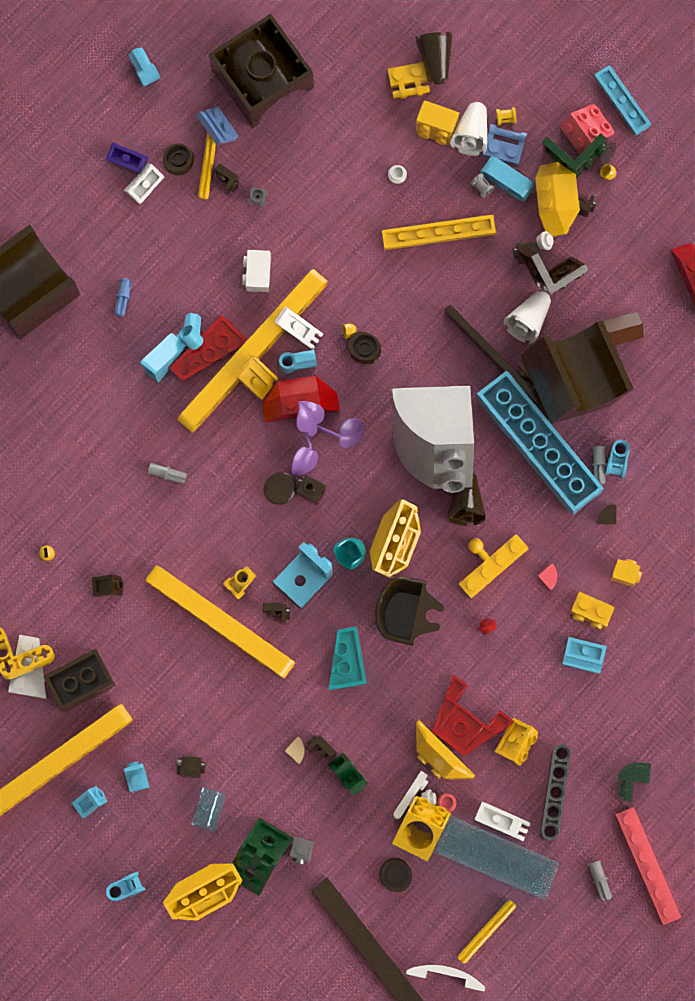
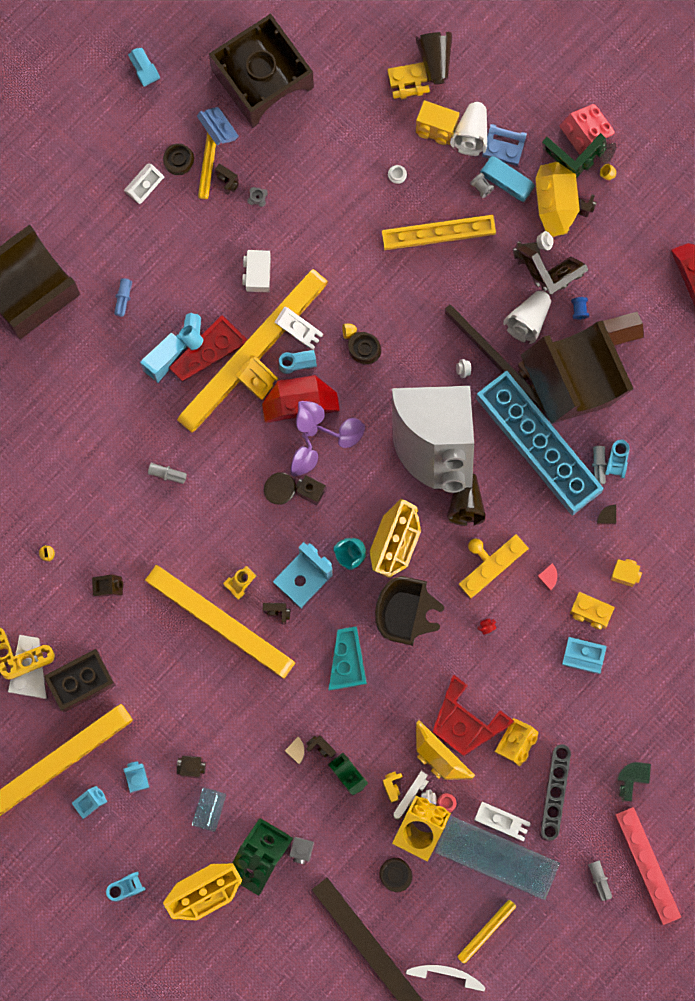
(126, 157): dark purple slope -> none
(392, 790): none -> yellow bracket
(463, 368): none -> white plate
(506, 116): yellow bush -> none
(580, 308): none -> blue bush
(622, 100): medium azure plate -> none

